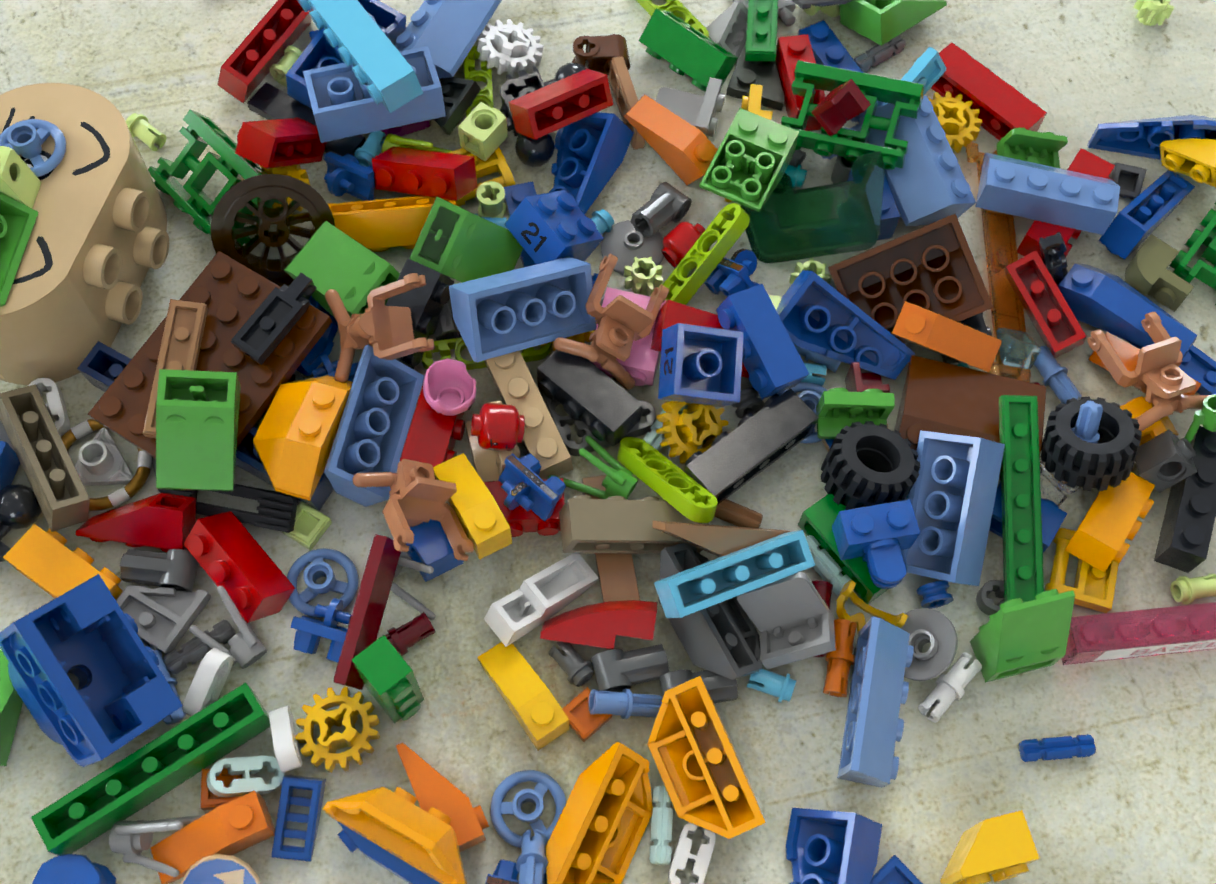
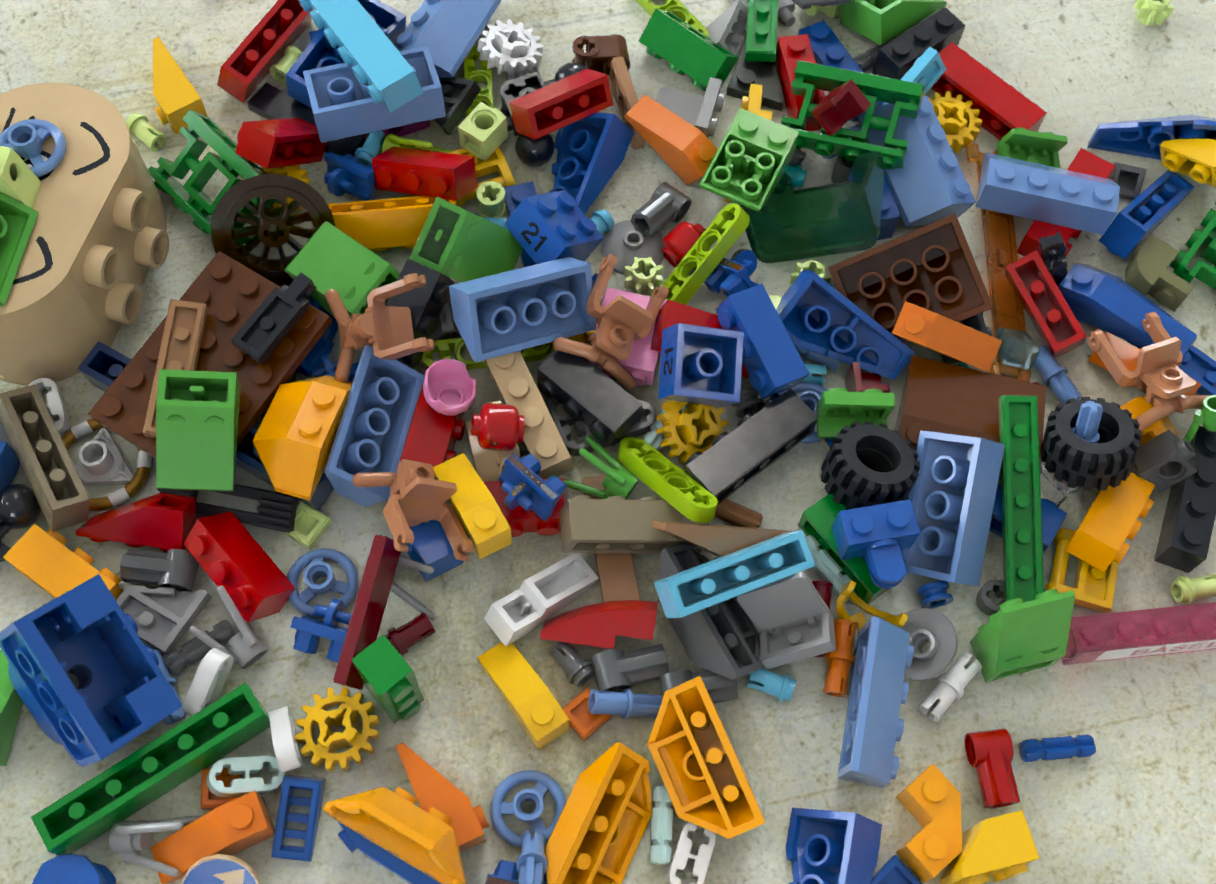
(172, 90): none -> yellow slope
(900, 54): none -> black brick
(938, 810): none -> light orange brick
(992, 757): none -> red piece

